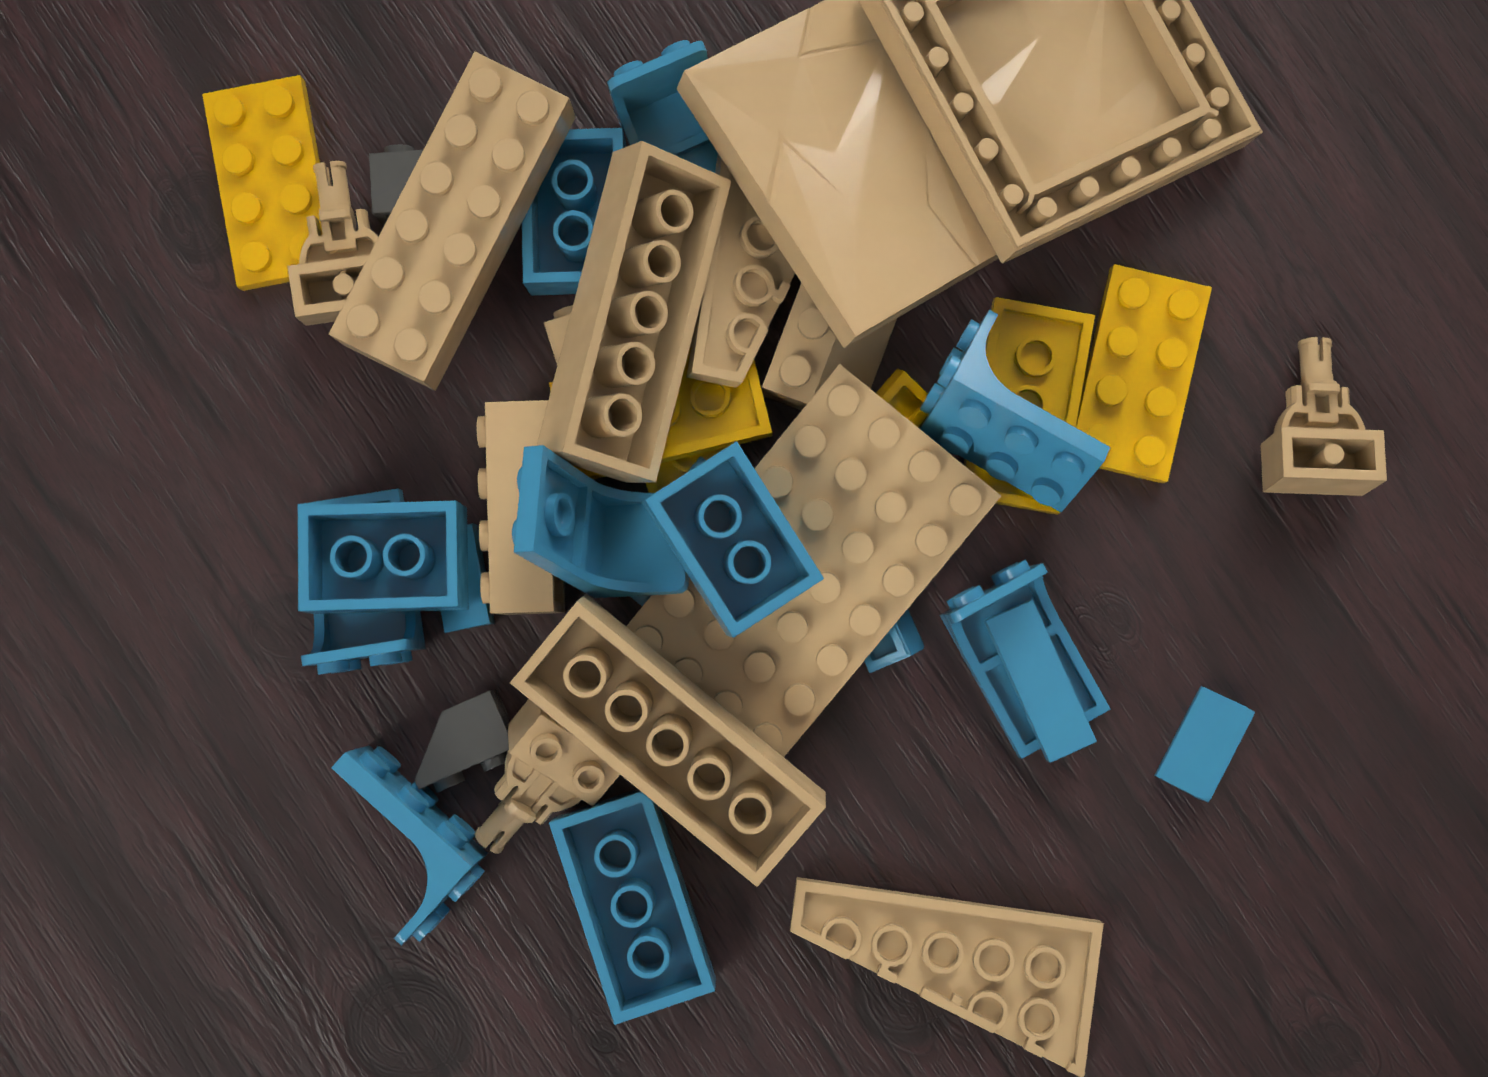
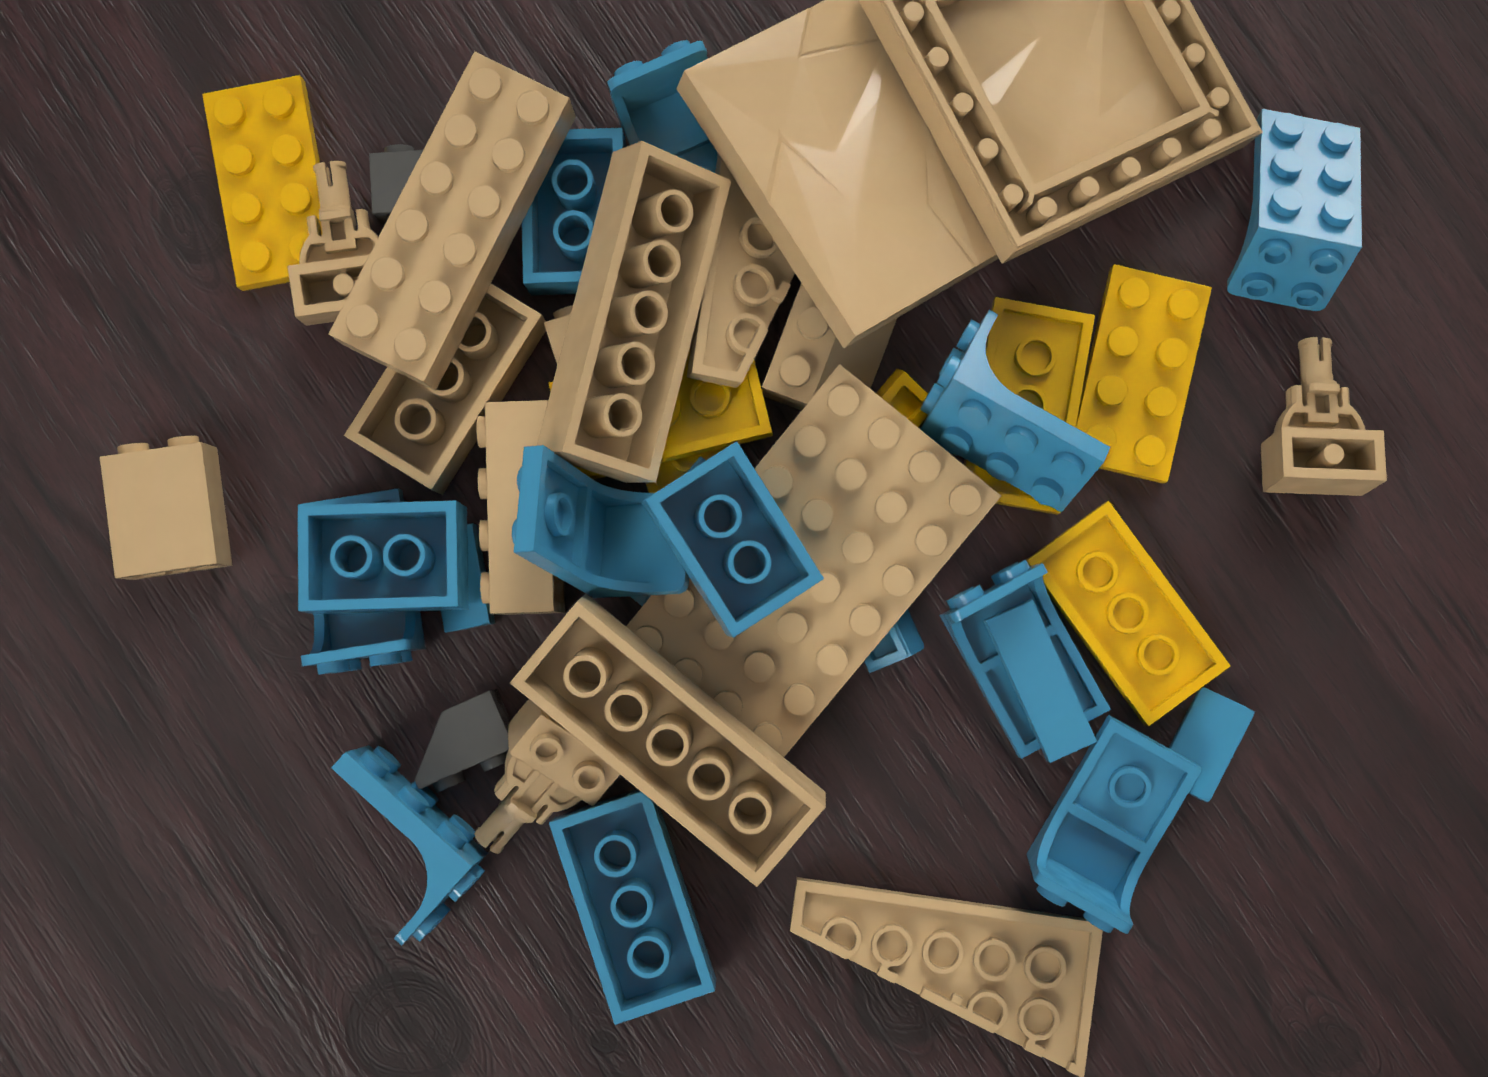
(165, 509): none -> tan brick
(434, 431): none -> tan brick
(1109, 823): none -> dark azure bracket
(1128, 614): none -> yellow plate
(1302, 212): none -> dark azure bracket

